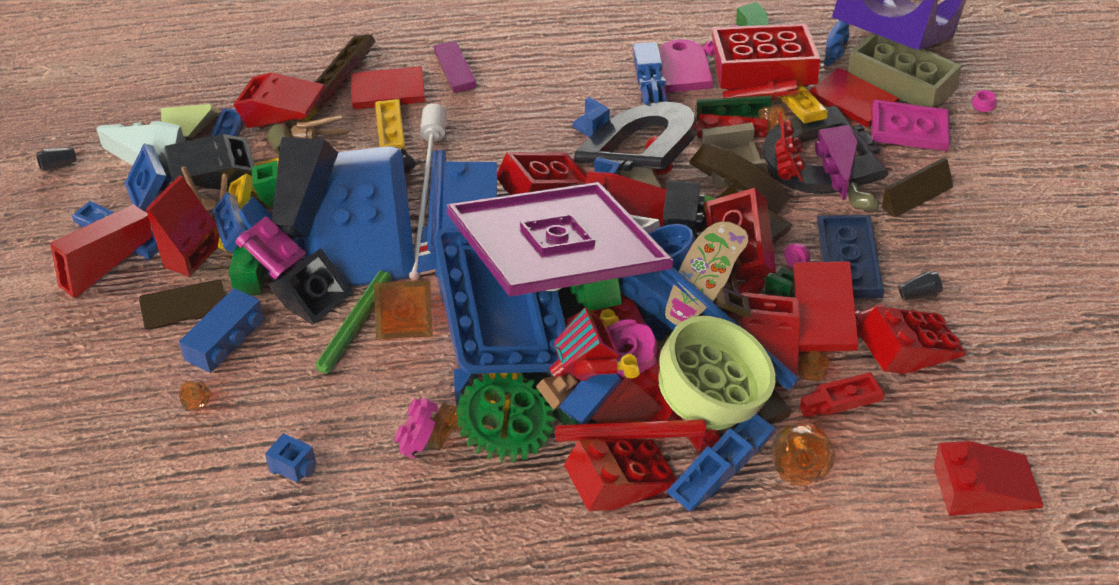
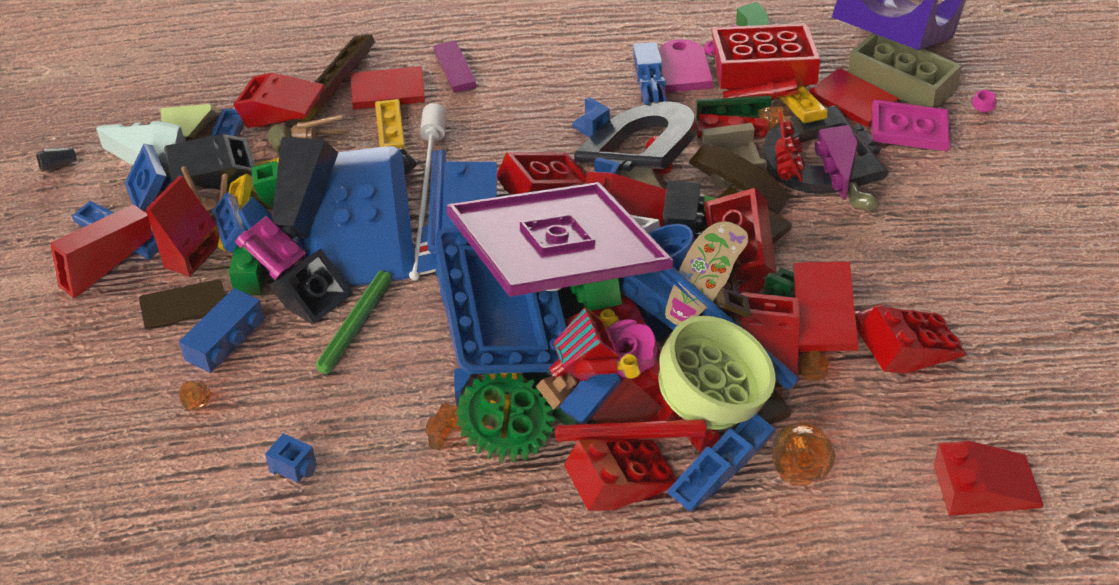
(403, 309): clear orange slope -> none
(417, 427): dark pink plate -> none
(796, 253): dark pink plate -> none
(836, 39): blue slope -> none
(842, 395): red hinge -> none
(853, 240): dark blue tile -> none
(917, 188): dark brown slope -> none
(921, 286): black cone -> none

